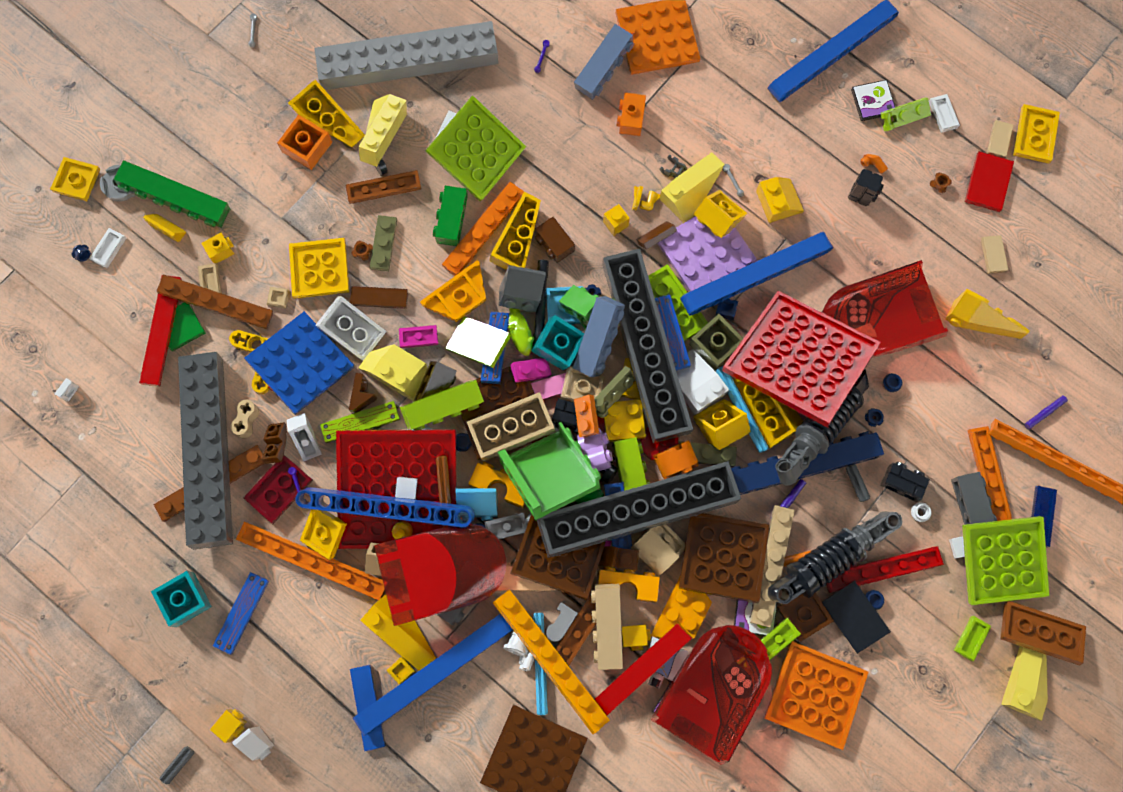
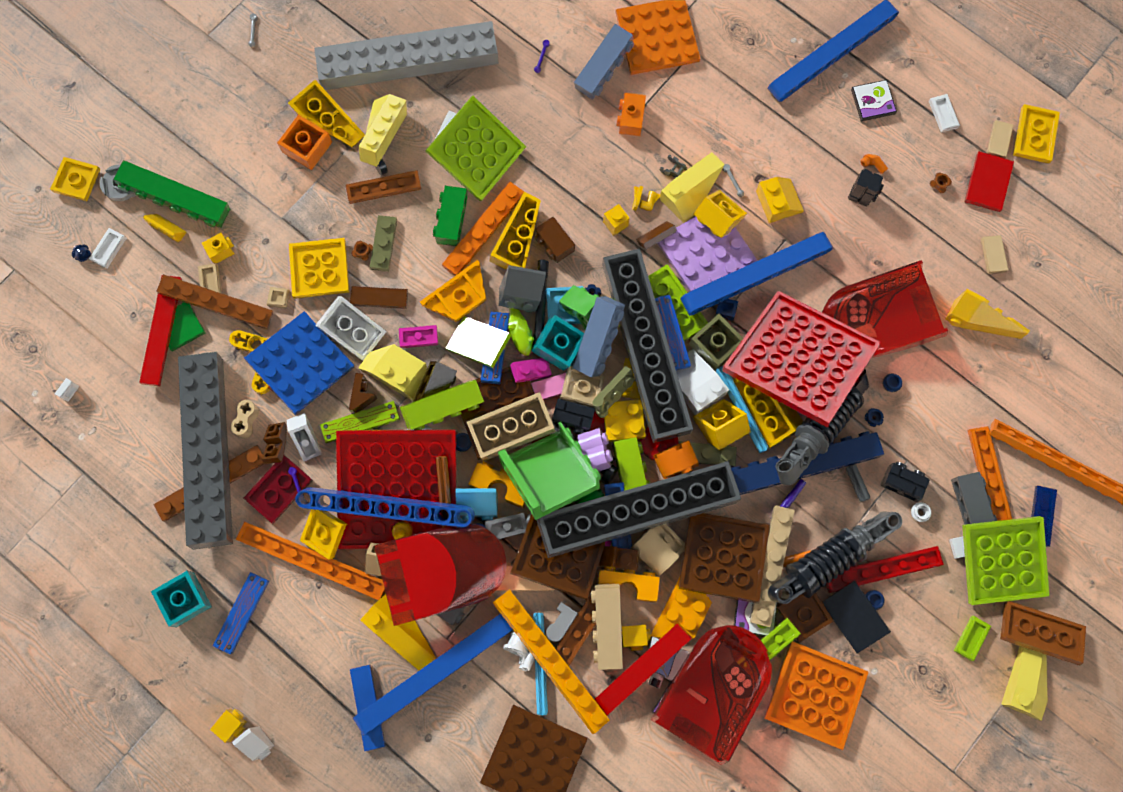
(176, 765): dark grey axle -> none
(400, 670): yellow tile -> none
(406, 488): white tile -> none
(586, 416): orange plate -> none
(906, 114): lime plate -> none
(1046, 412): dark purple piece -> none

